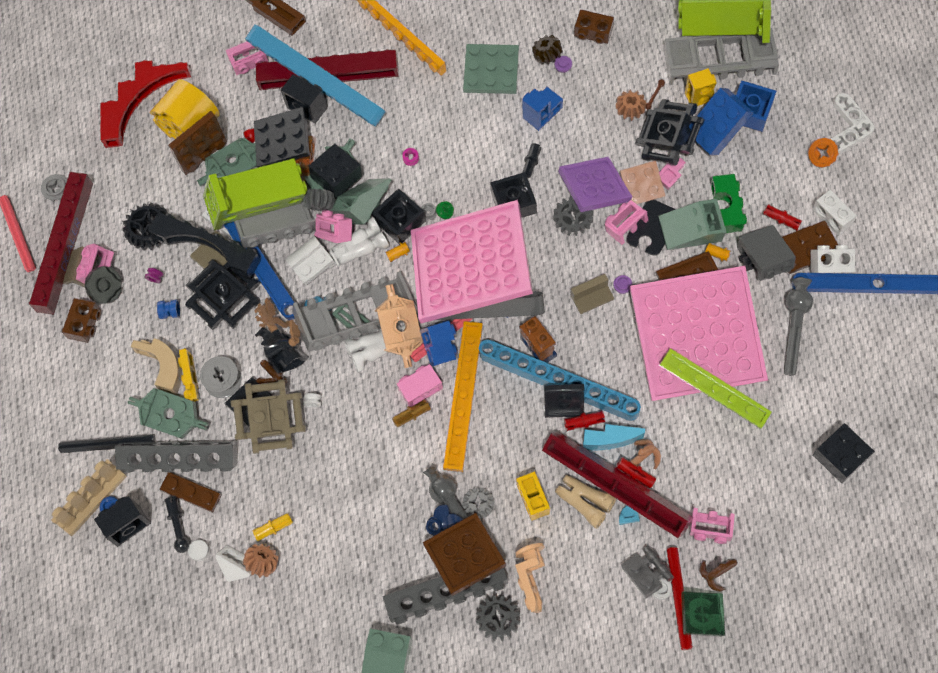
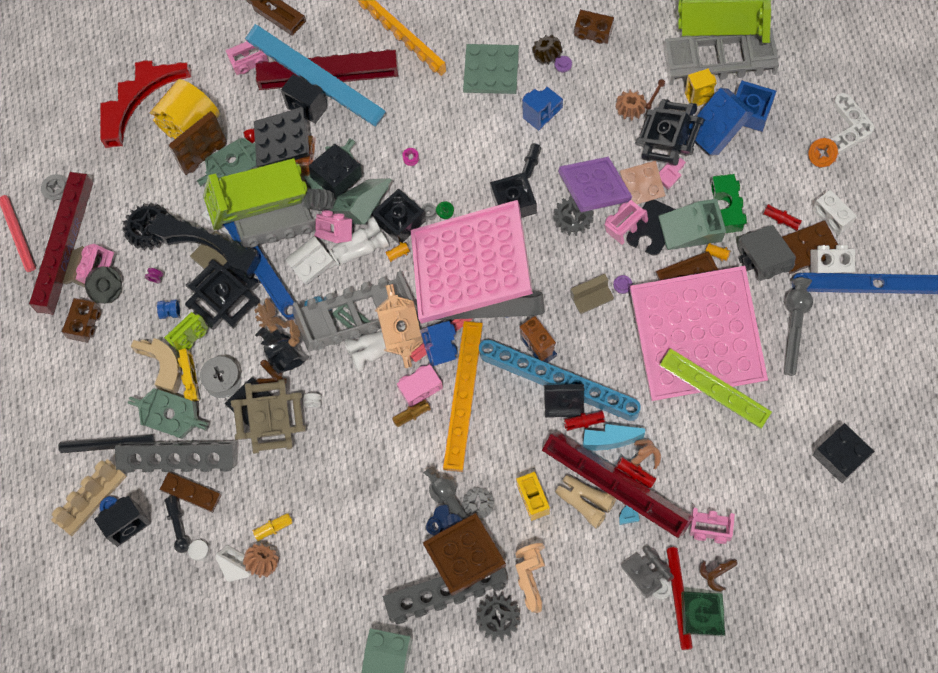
(187, 332): none -> lime bracket

